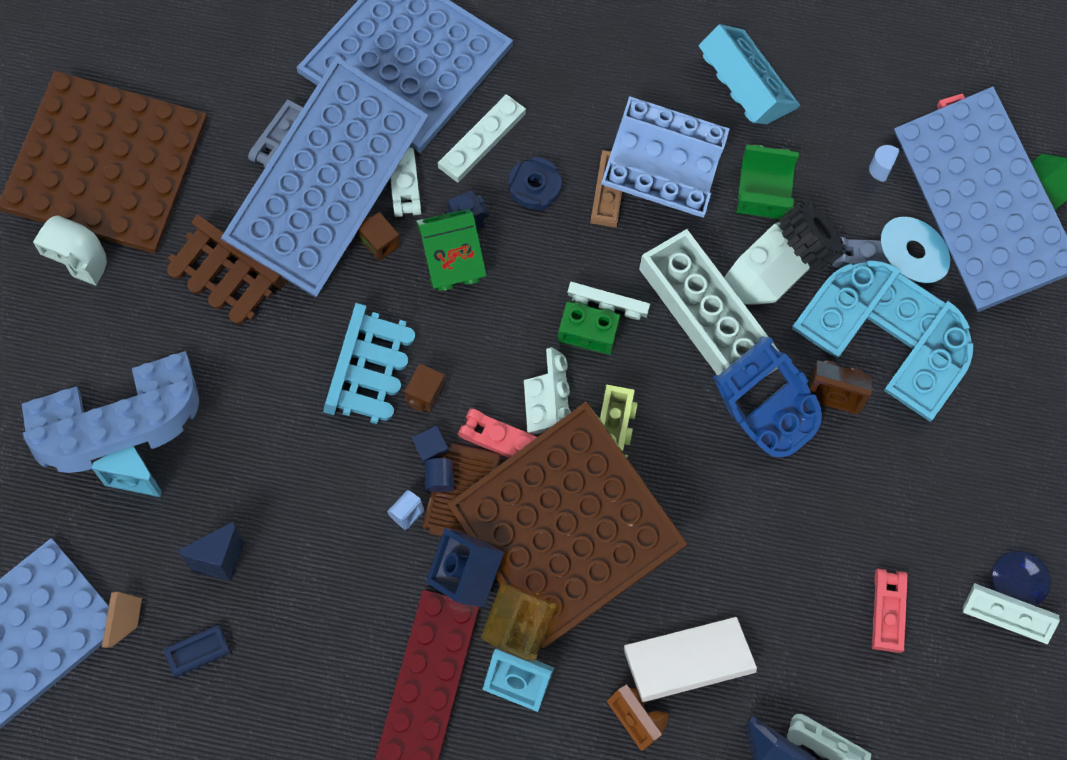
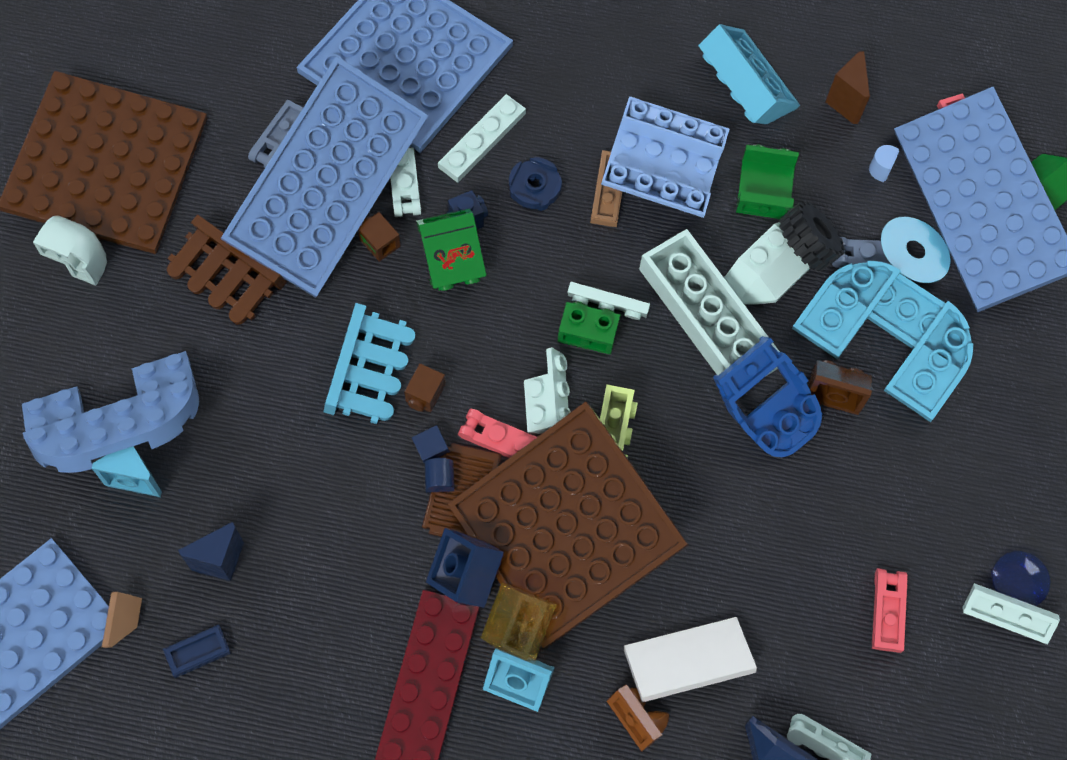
(406, 509): light blue brick -> none
(850, 89): none -> reddish brown slope

